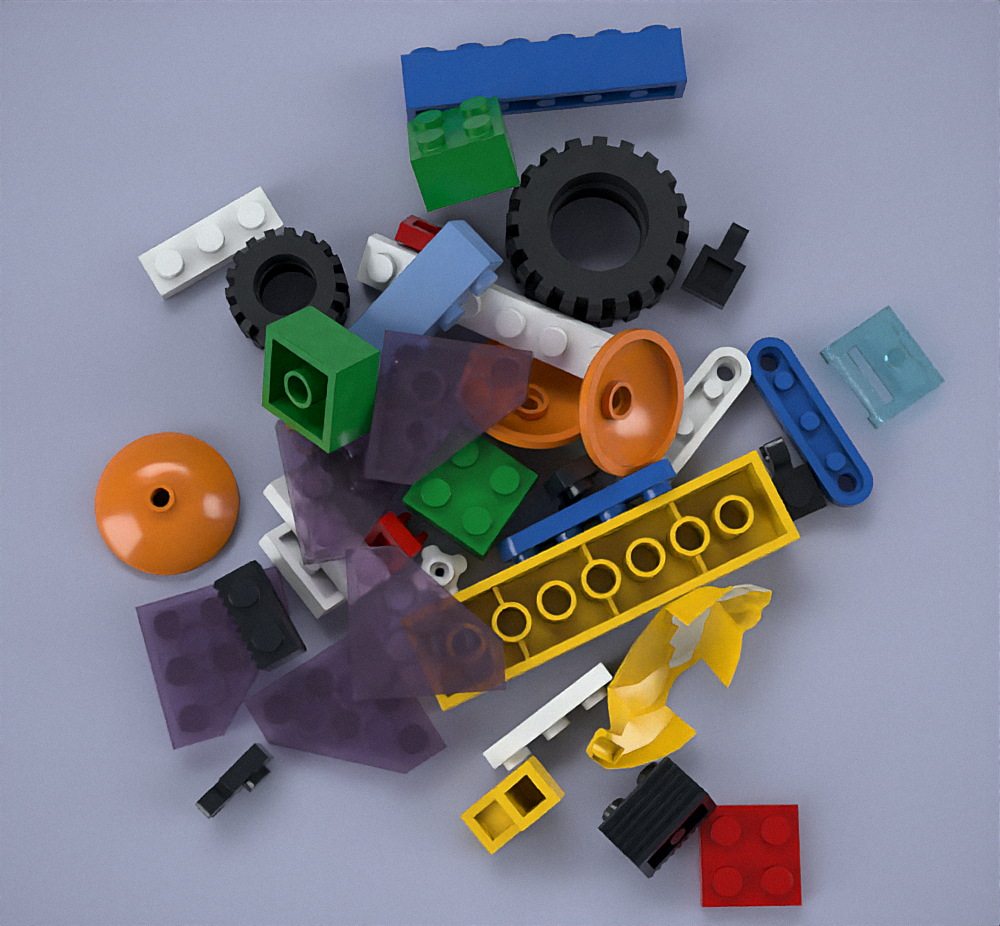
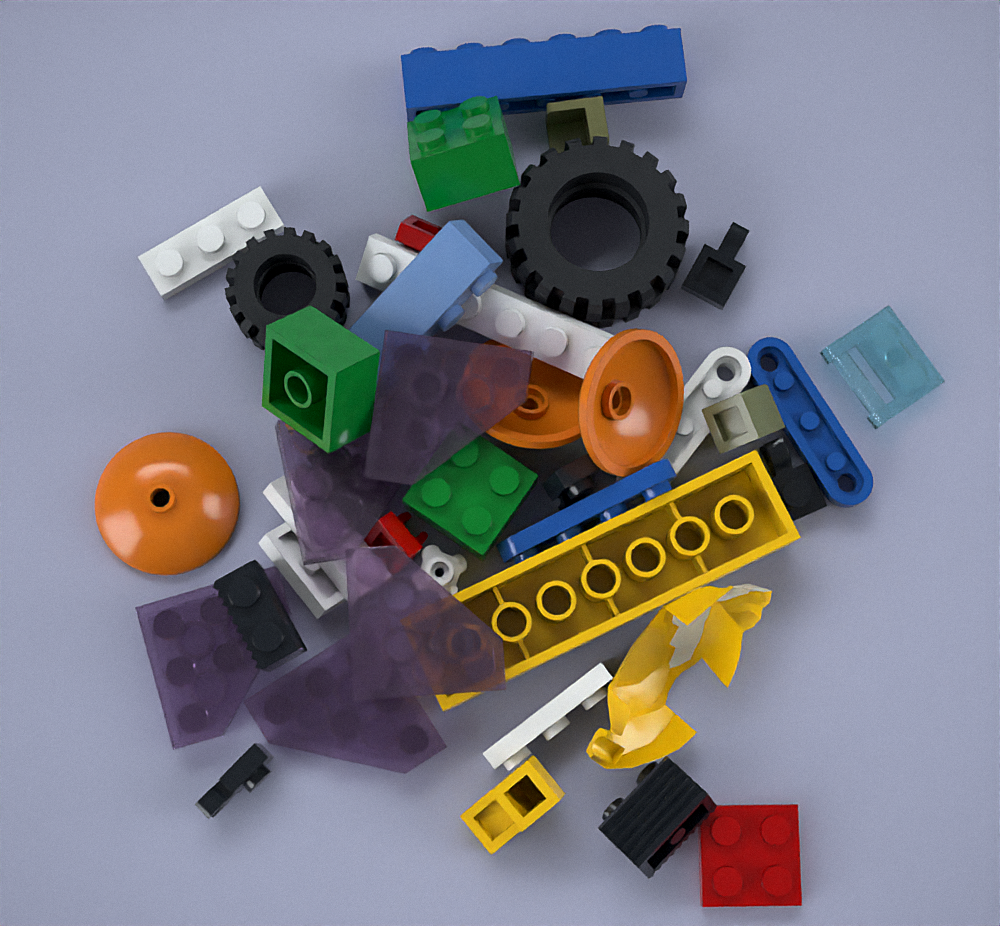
(575, 120): none -> olive panel
(743, 418): none -> olive panel

